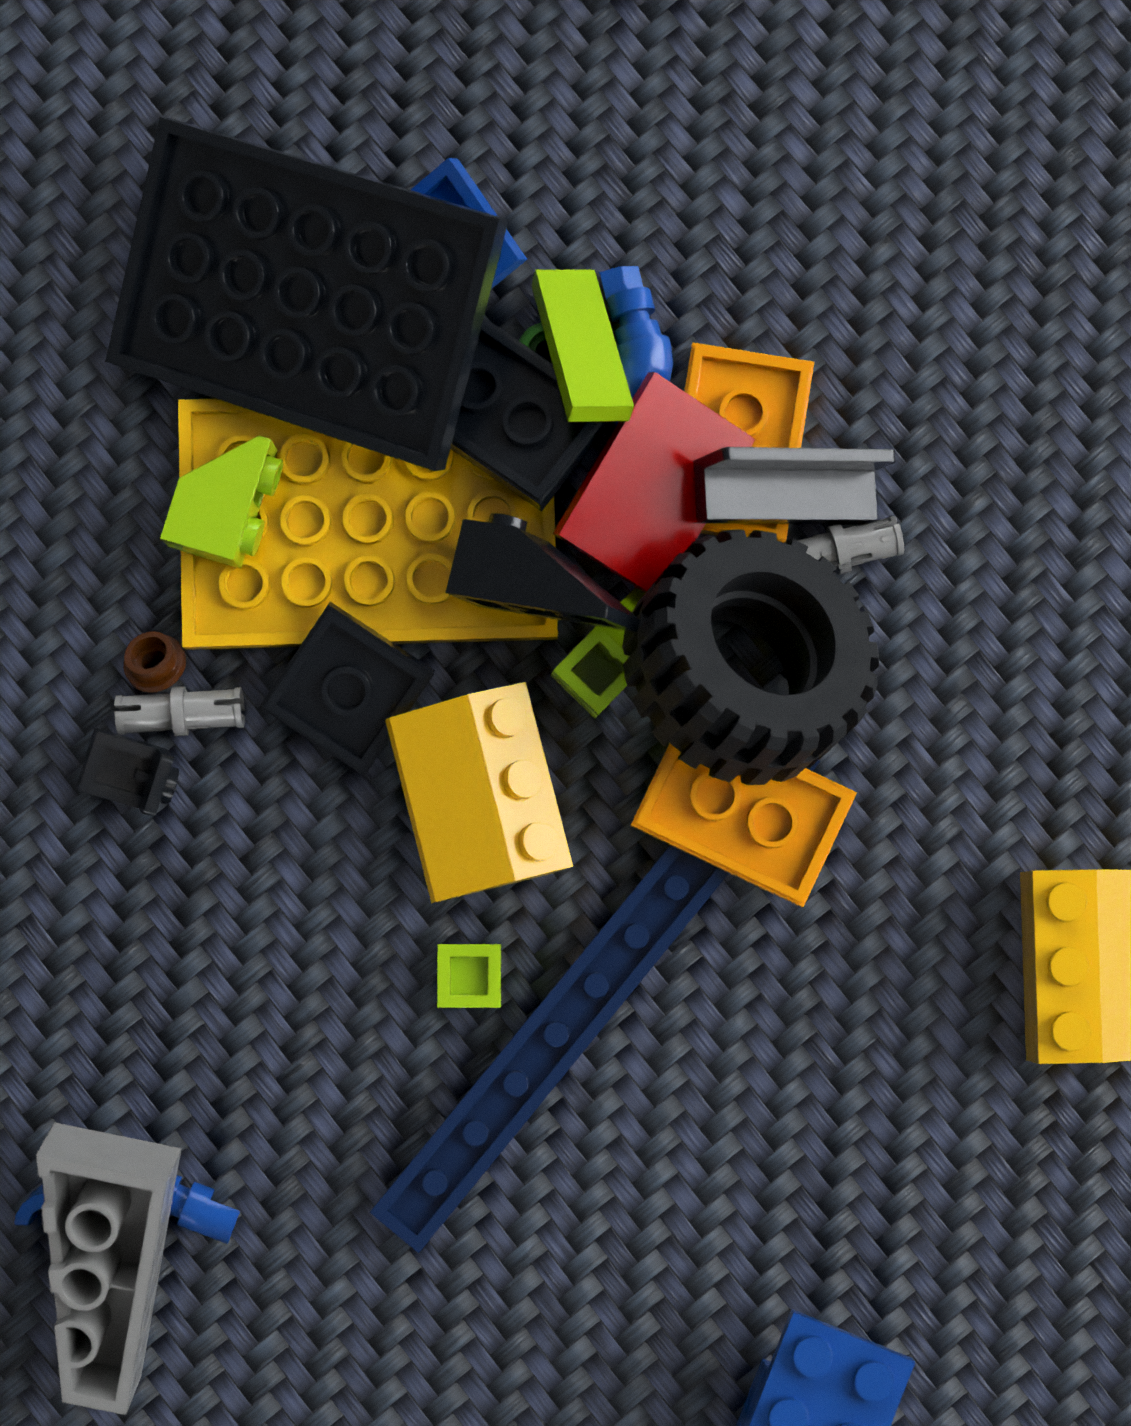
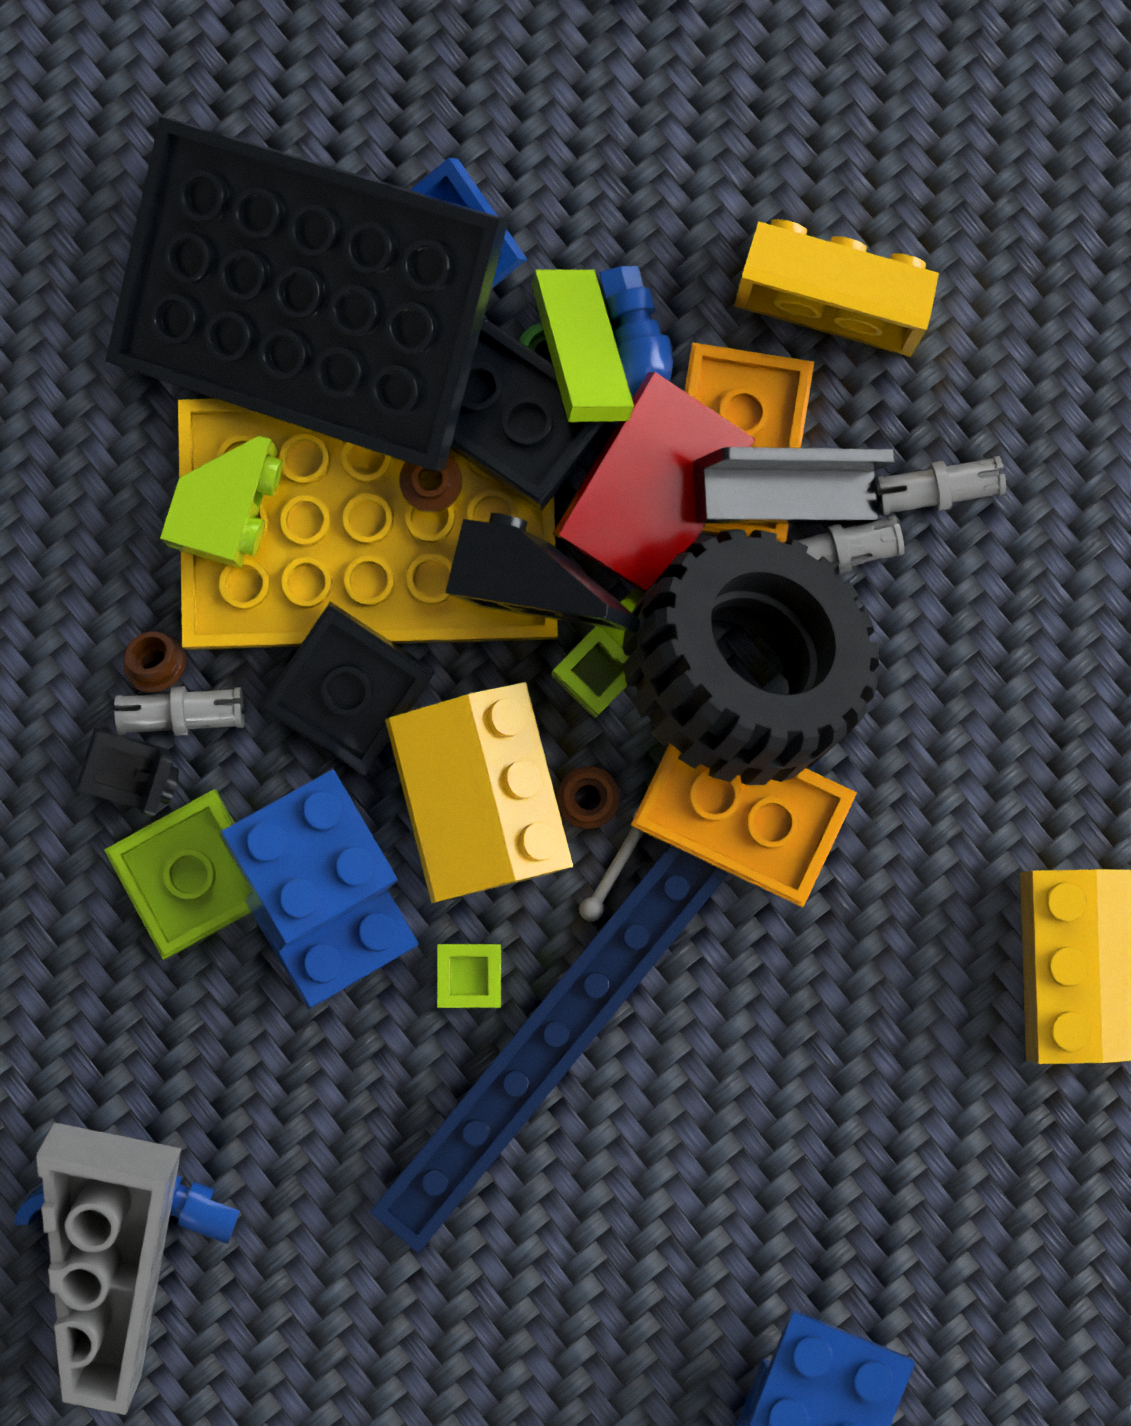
(182, 875): none -> lime tile
(319, 888): none -> blue bracket
(434, 500): none -> reddish brown plate
(581, 778): none -> reddish brown plate
(591, 908): none -> light grey hinge
(837, 287): none -> yellow slope
(940, 485): none -> light grey pin

